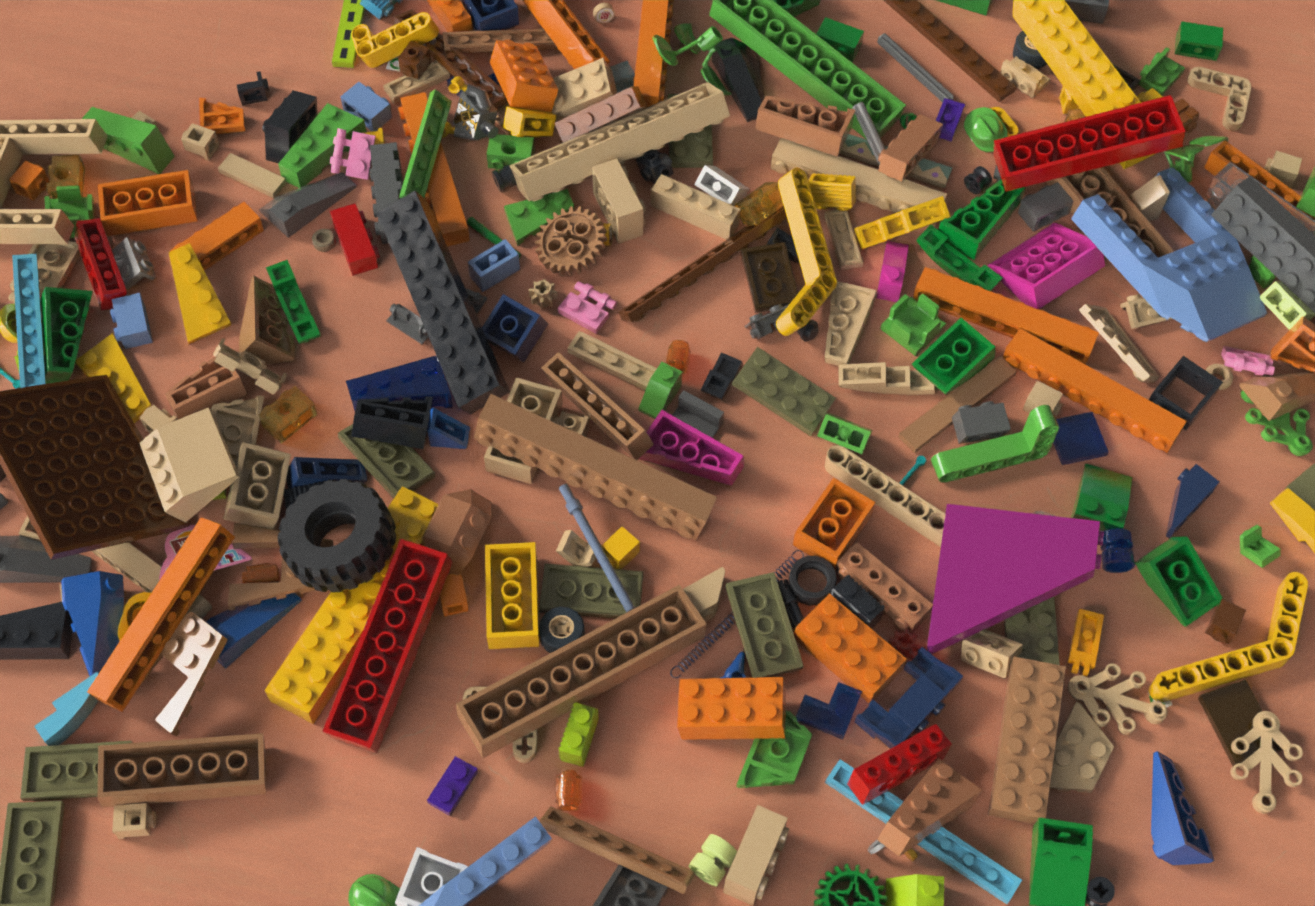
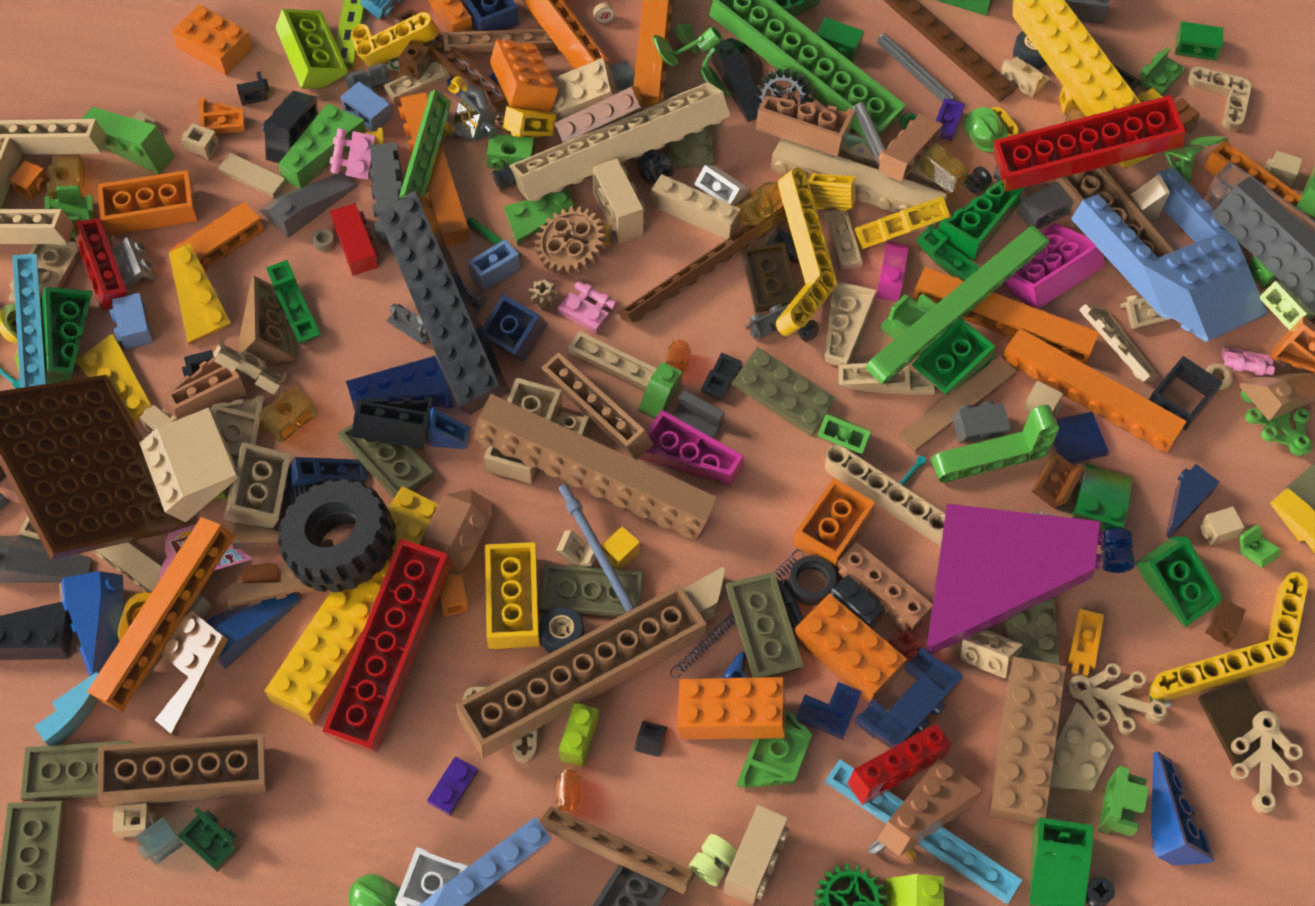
(158, 841): none -> clear light blue brick
(193, 361): none -> black bracket
(209, 839): none -> dark green bracket
(212, 39): none -> orange brick
(310, 48): none -> lime slope
(374, 77): none -> dark grey hinge
(650, 738): none -> black slope
(777, 91): none -> black gear
(944, 169): none -> clear yellow brick
(956, 305): none -> bright green beam
(1058, 481): none -> dark orange bracket
(1121, 800): none -> bright green panel
(1221, 526): none -> tan brick

